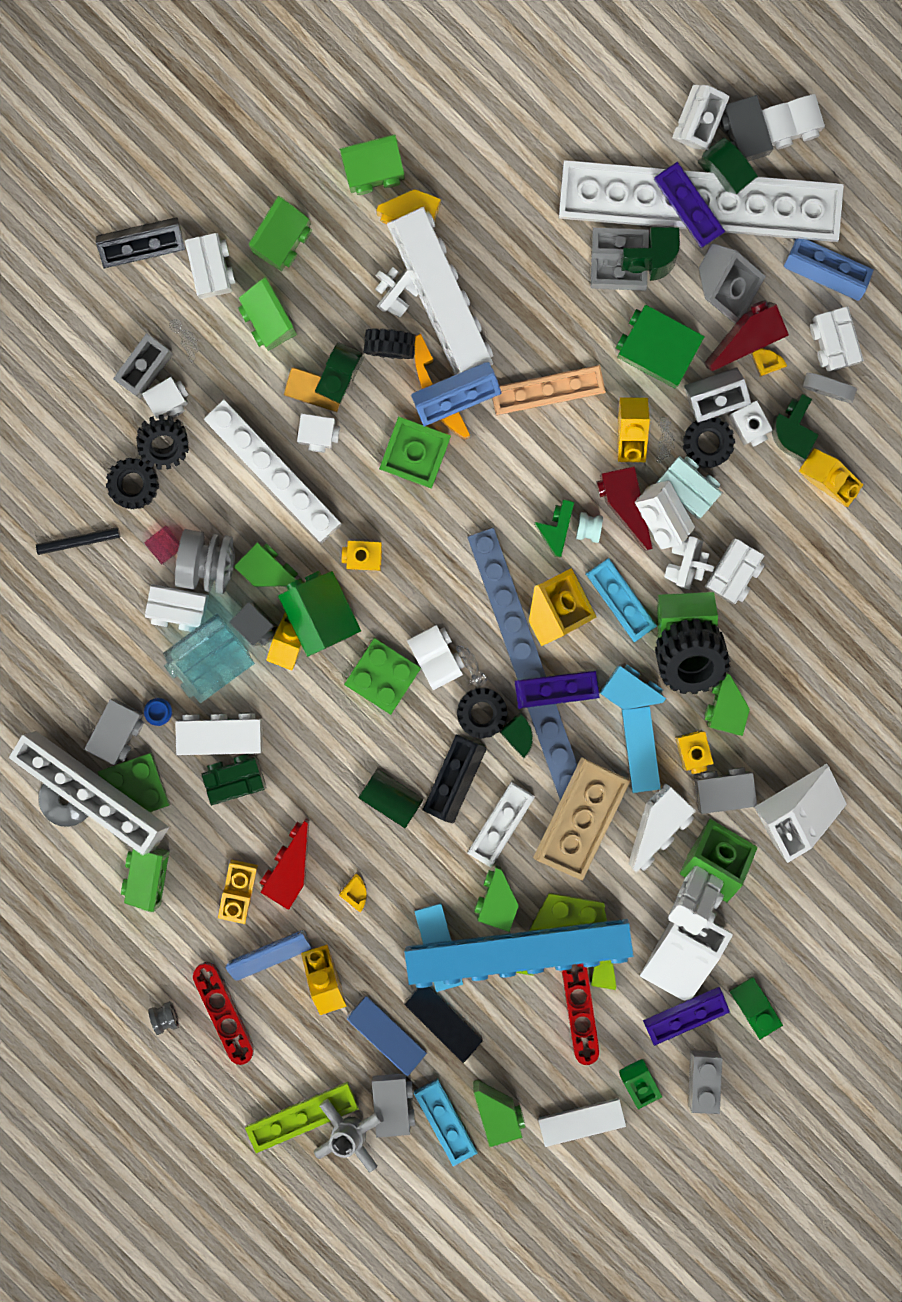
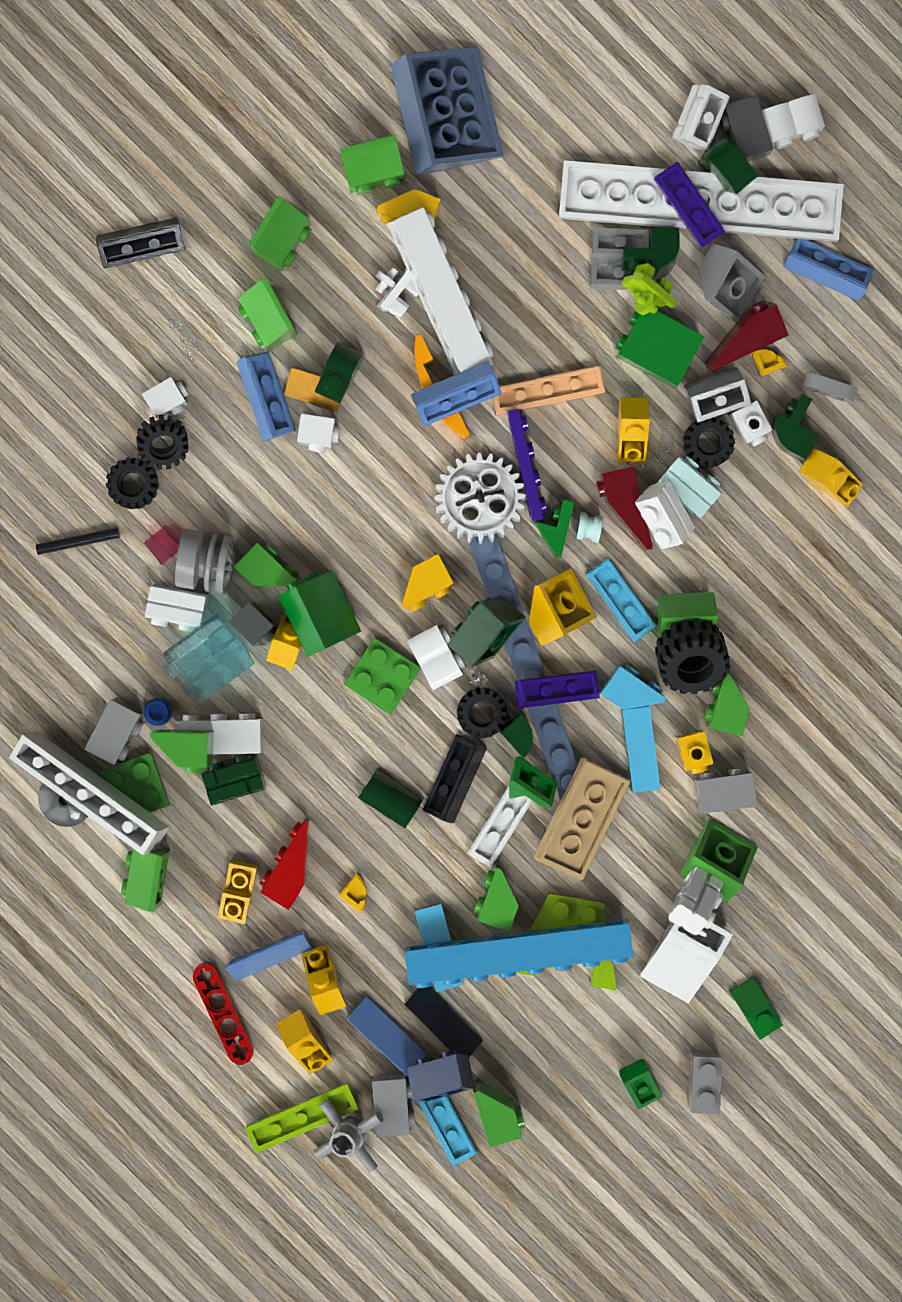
(143, 366): light grey brick -> none
(163, 1018): dark grey wheel -> none
(186, 748): none -> bright green slope
(209, 265): white brick -> none
(265, 396): none -> medium blue slope
(272, 471): white brick -> none
(304, 1042): none -> yellow slope
(362, 555): yellow brick -> none
(389, 343): black tyre -> none
(415, 452): bright green plate -> none
(425, 581): none -> yellow slope
(440, 1077): none -> dark blue brick
(446, 109): none -> sand blue slope
(485, 630): none -> dark green brick
(487, 521): none -> white gear
(524, 453): none -> dark purple plate
(532, 783): none -> green slope
(581, 1010): red beam -> none
(581, 1122): white tile -> none
(649, 294): none -> lime hips
(660, 820): white slope -> none
(684, 574): white hips -> none
(686, 1016): dark purple tile -> none
(735, 571): white brick -> none
(802, 812): white slope -> none
(836, 339): white brick -> none

